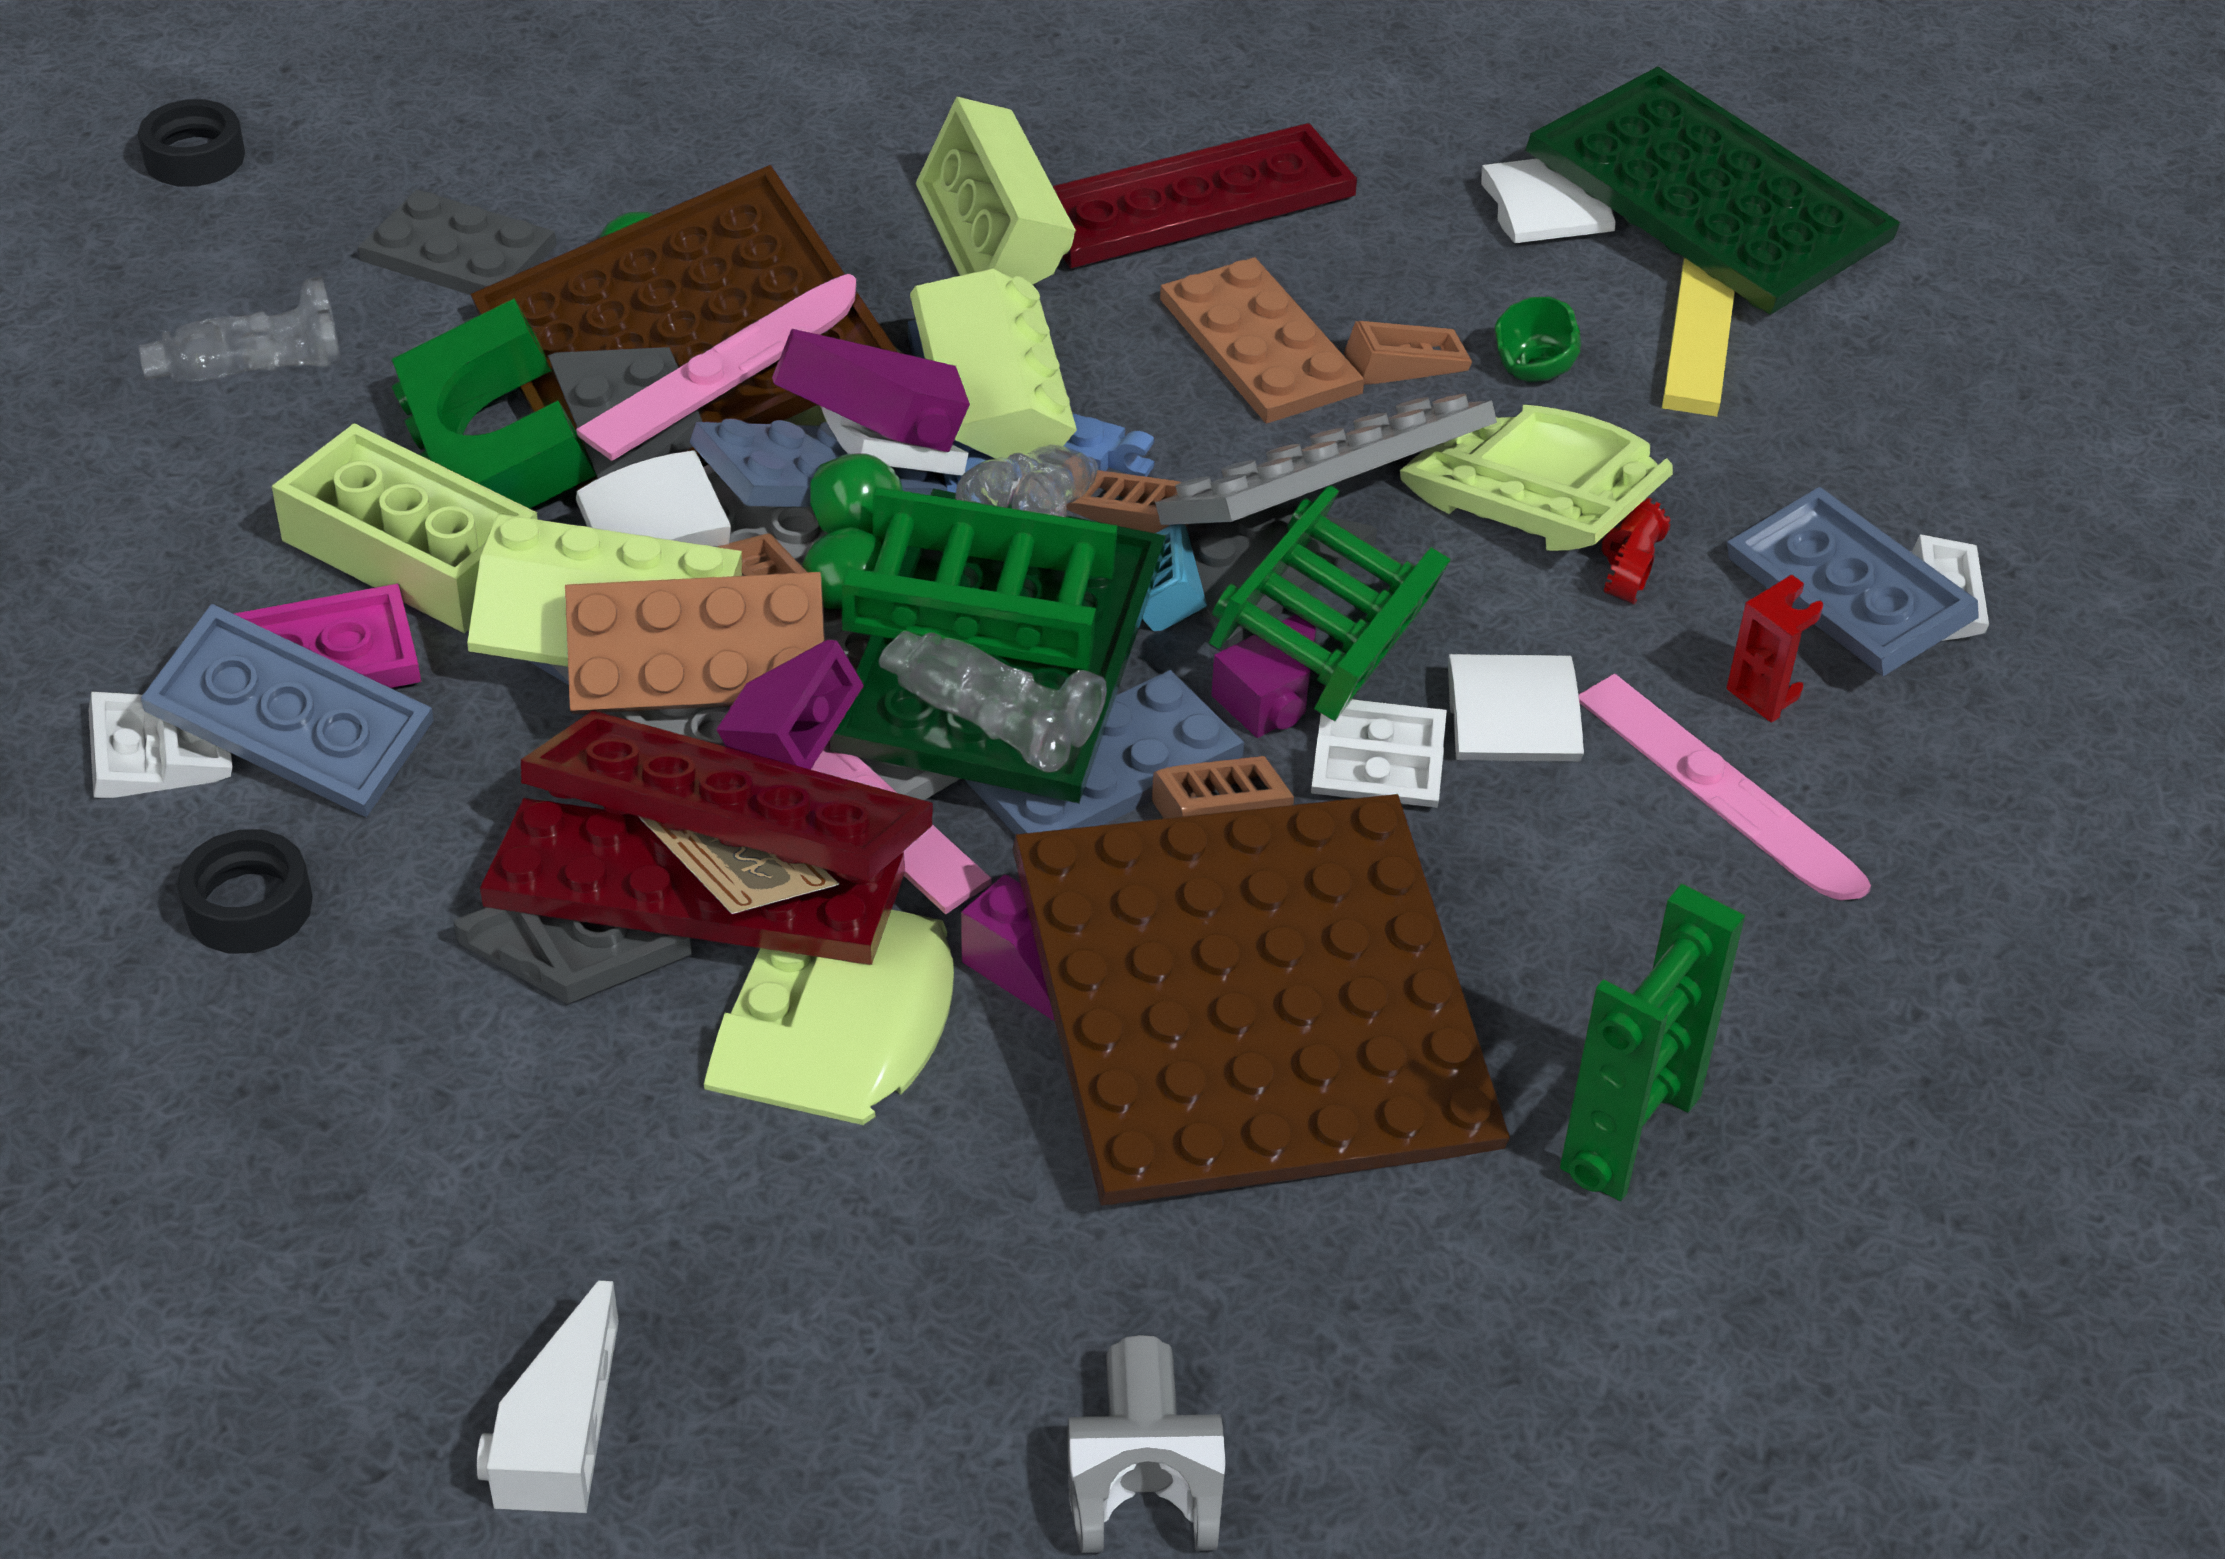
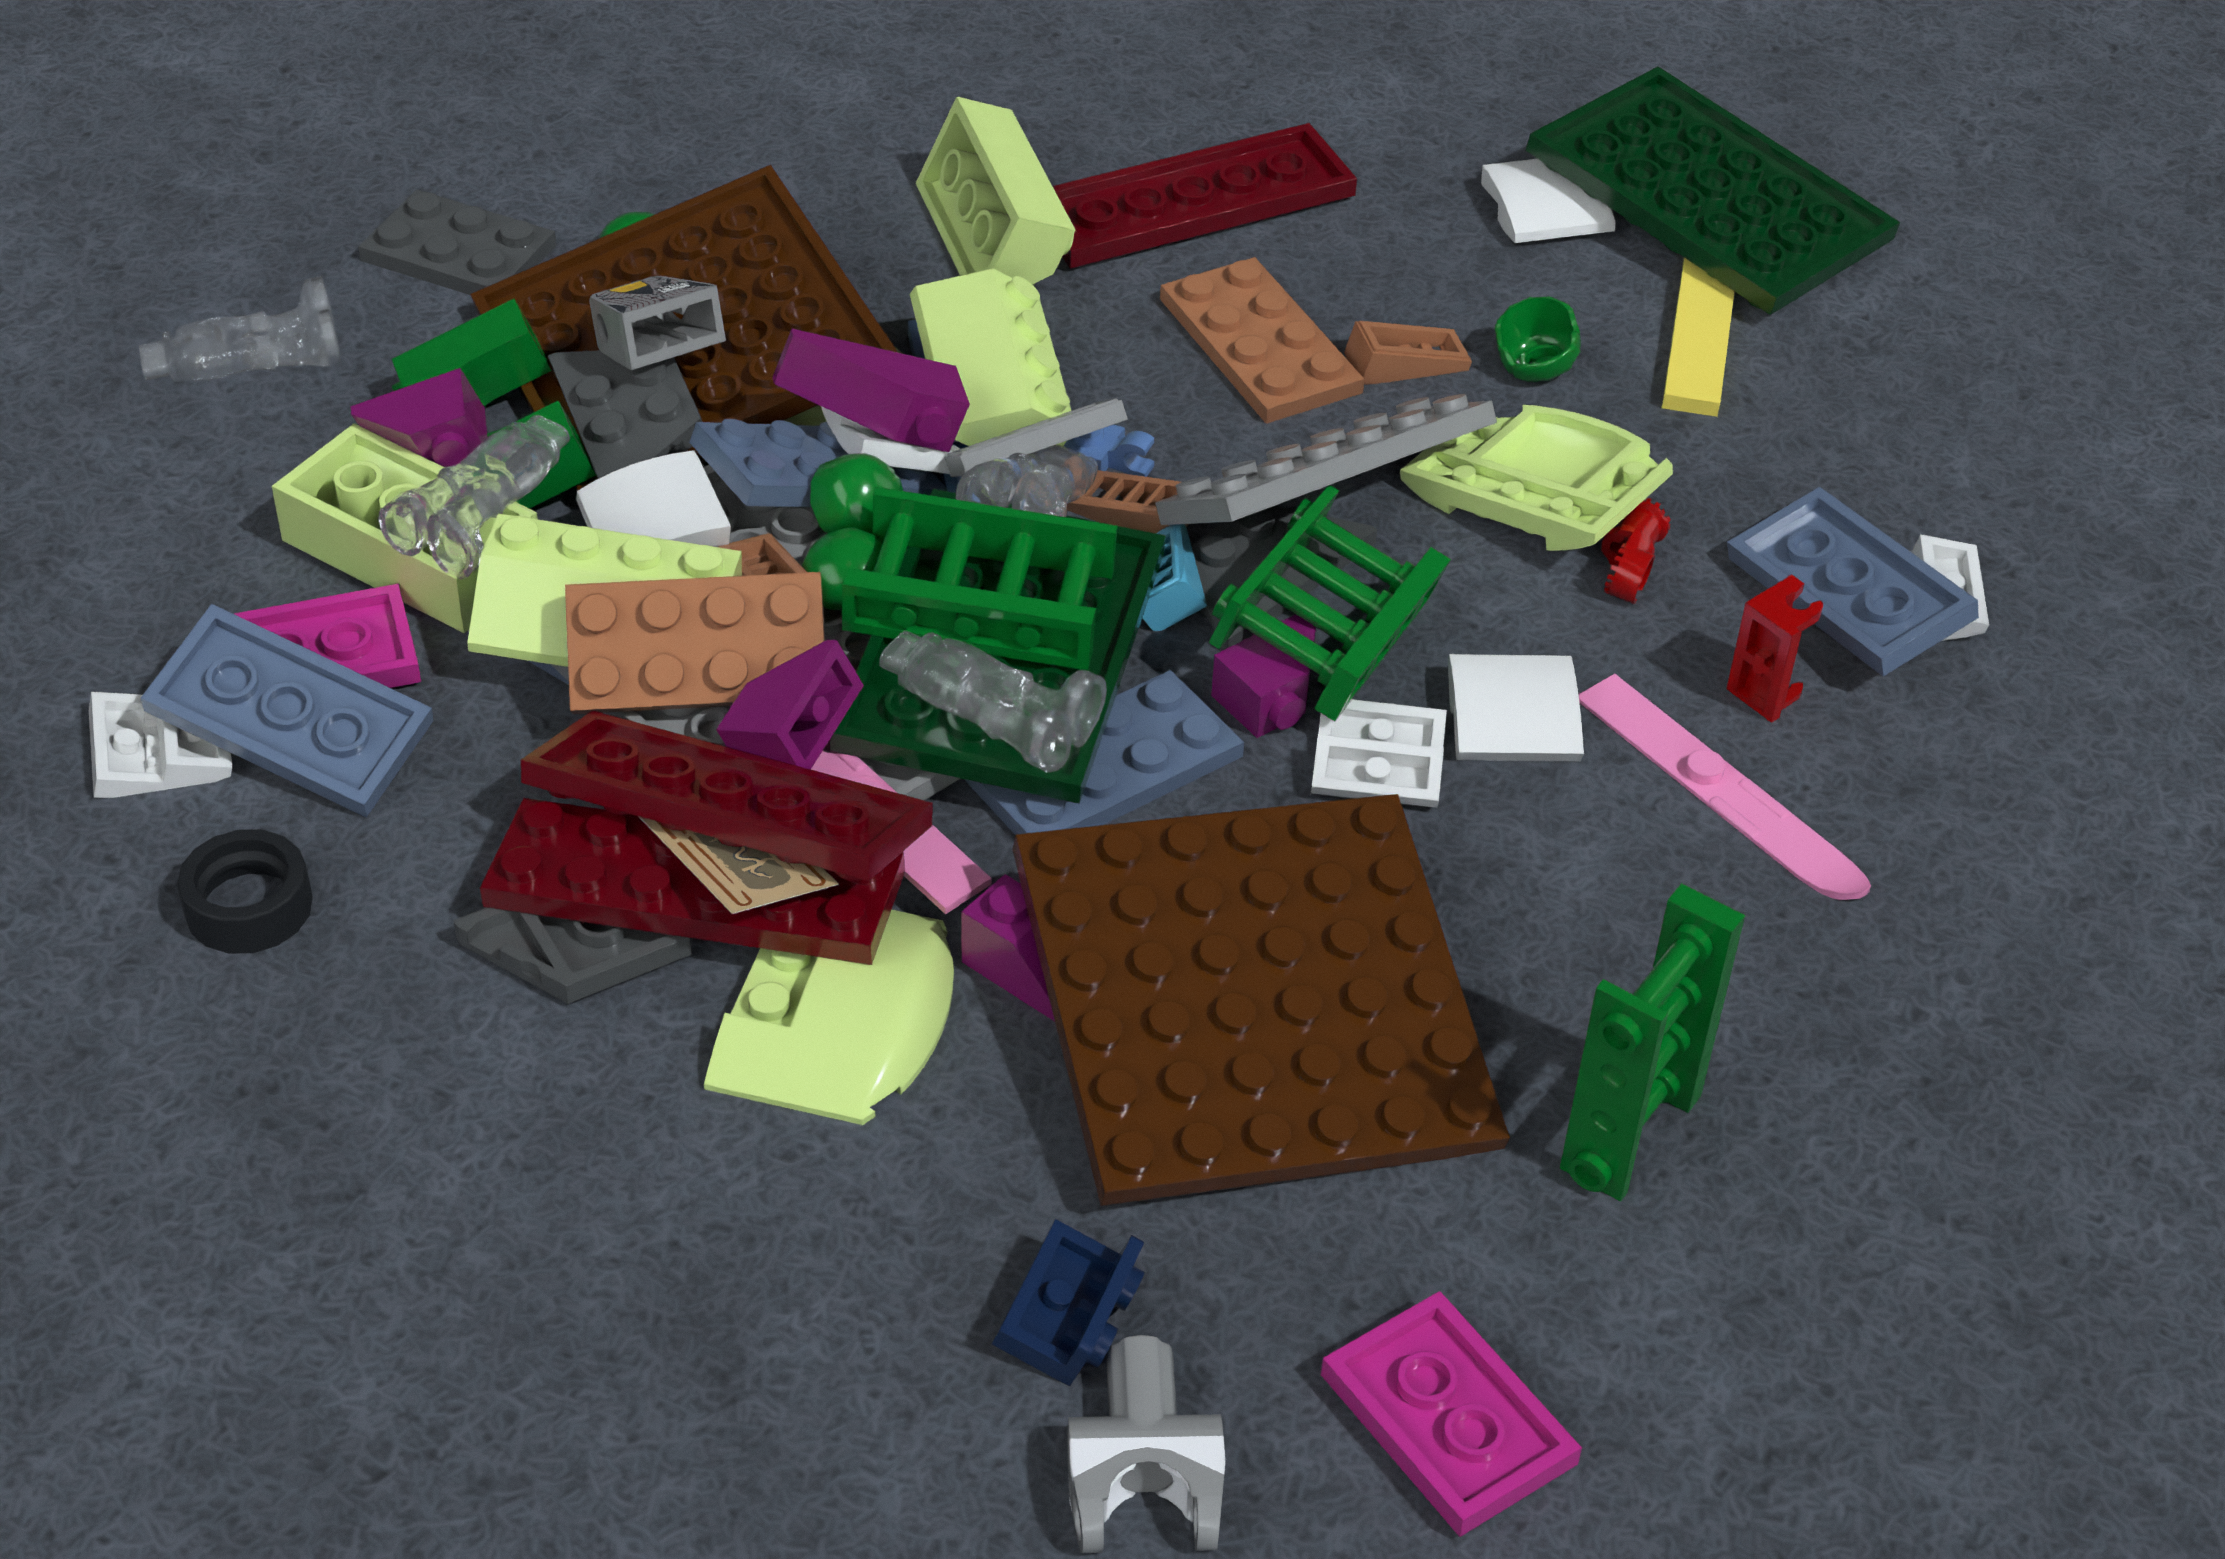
(194, 164): black tyre -> none
(431, 418): none -> magenta slope
(465, 495): none -> clear piece
(554, 1415): white slope -> none
(638, 322): none -> light grey torso
(716, 370): bright pink piece -> none
(1039, 435): none -> light grey tile
(1066, 1303): none -> dark blue bracket
(1177, 786): nougat slope -> none
(1450, 1413): none -> dark pink plate

